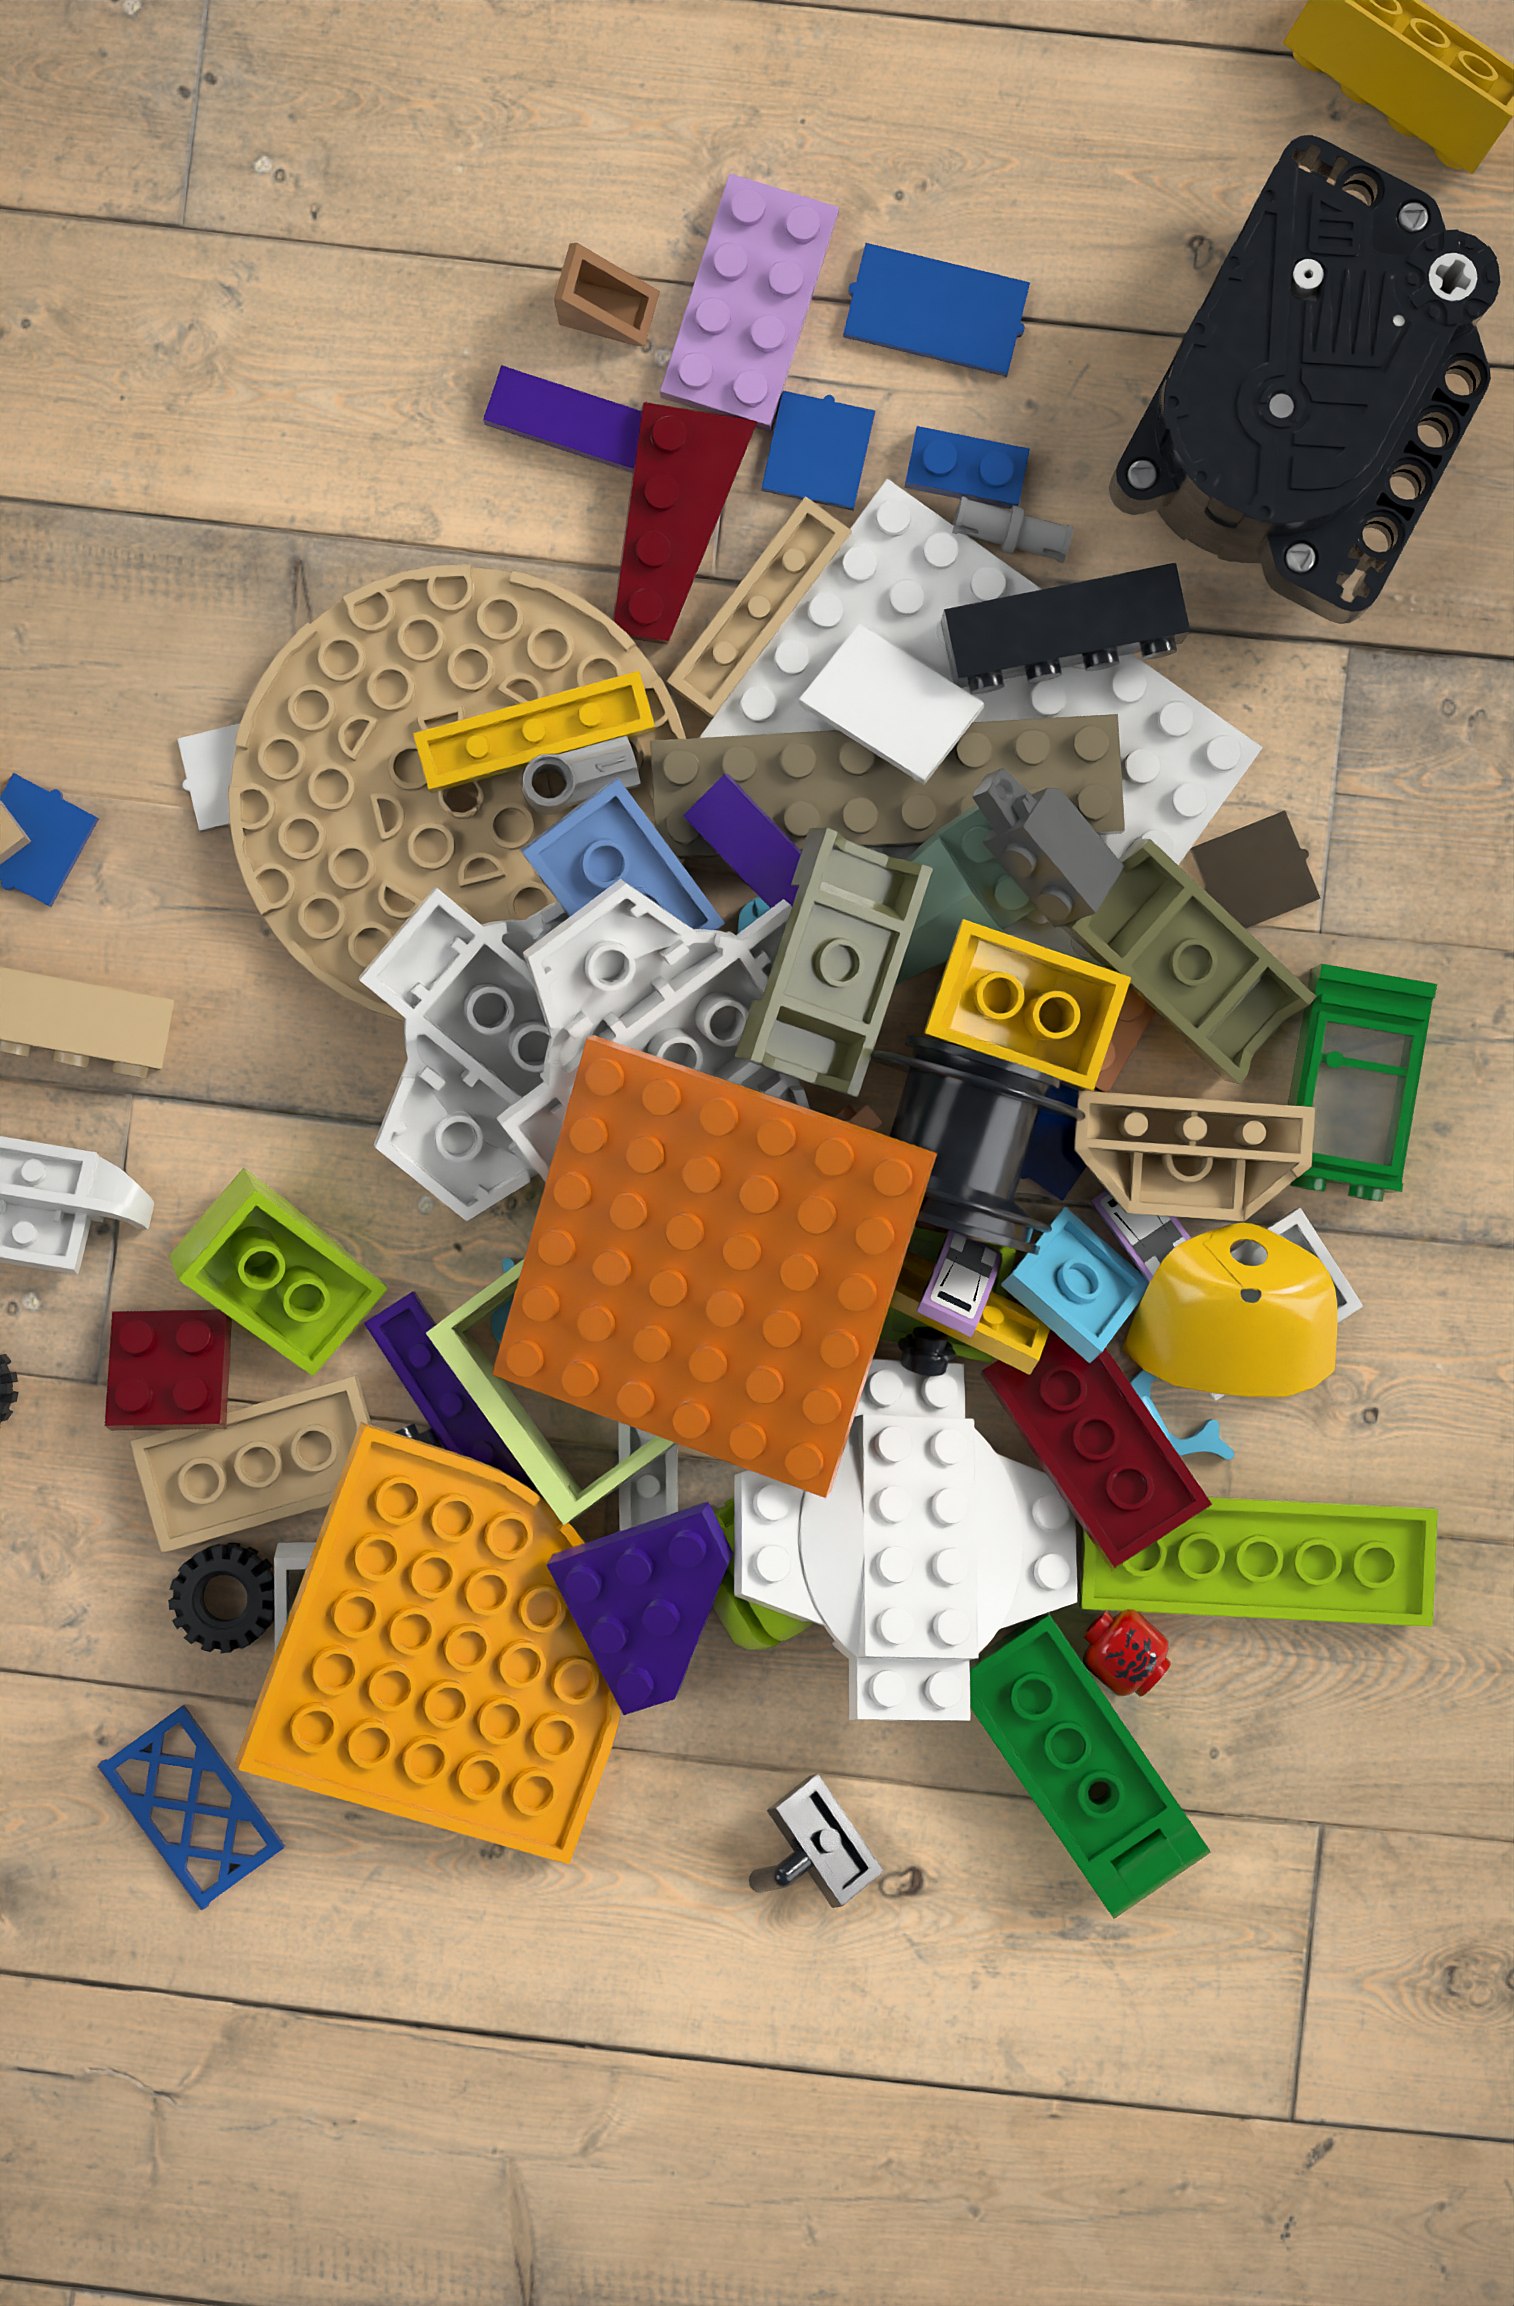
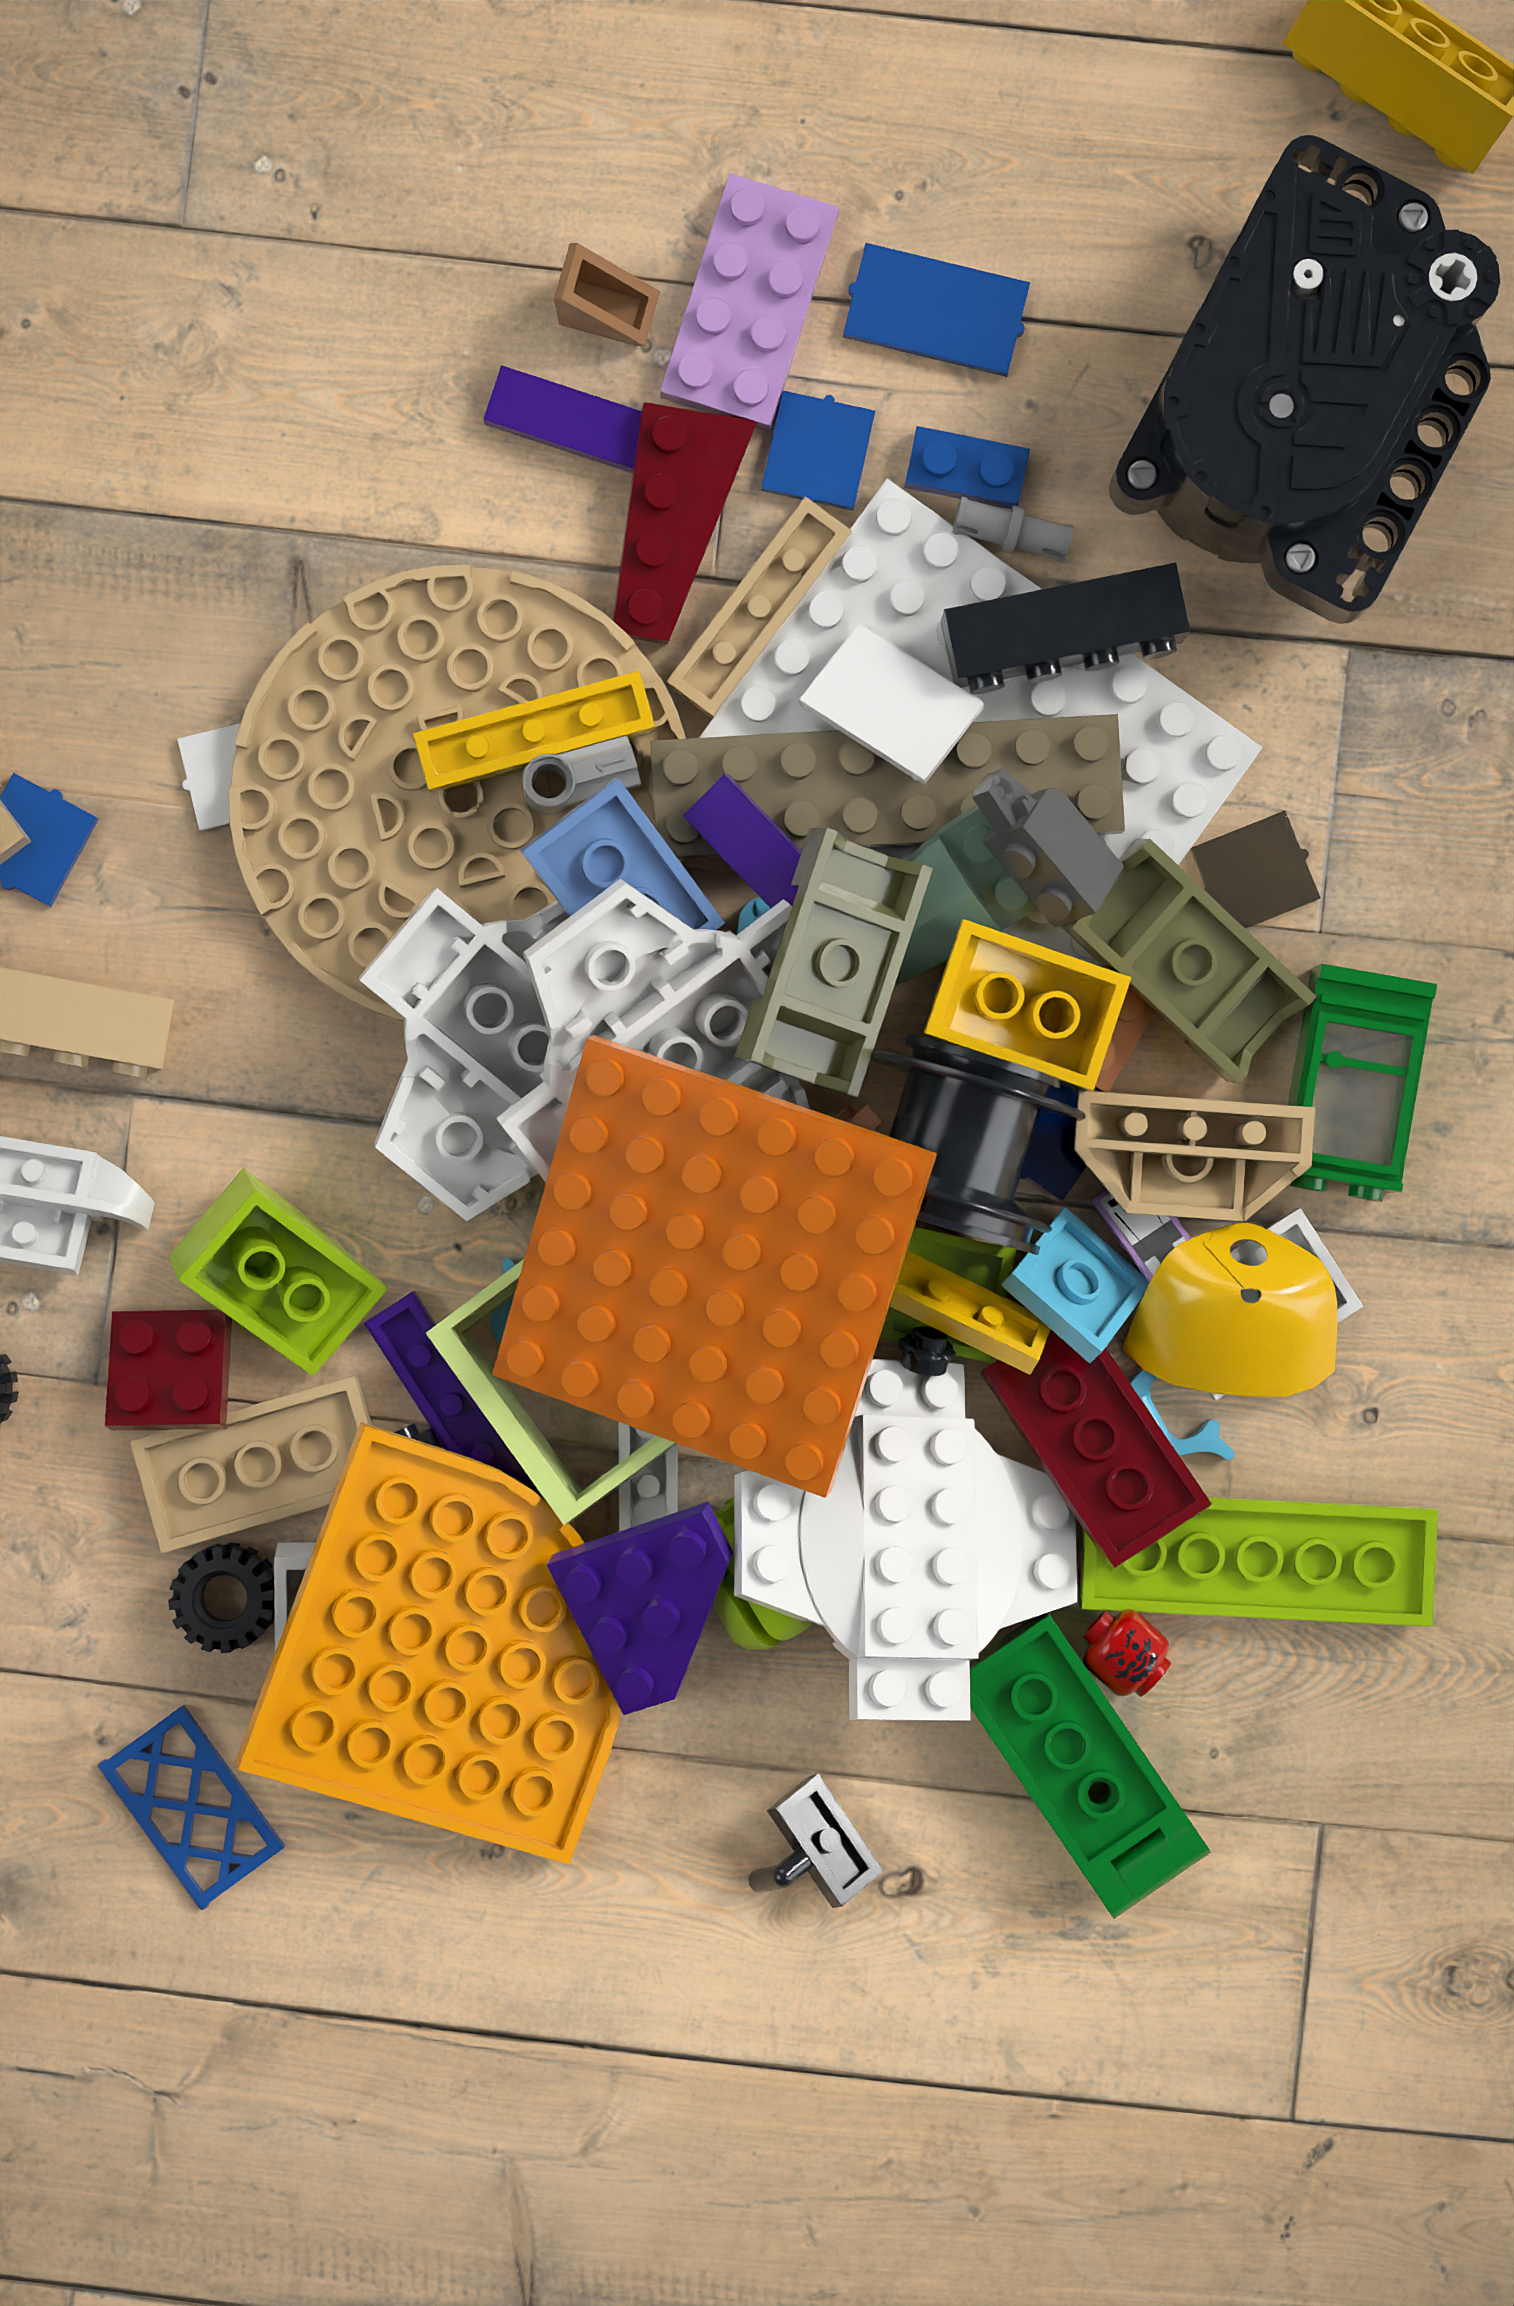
(960, 1283): slope -> none

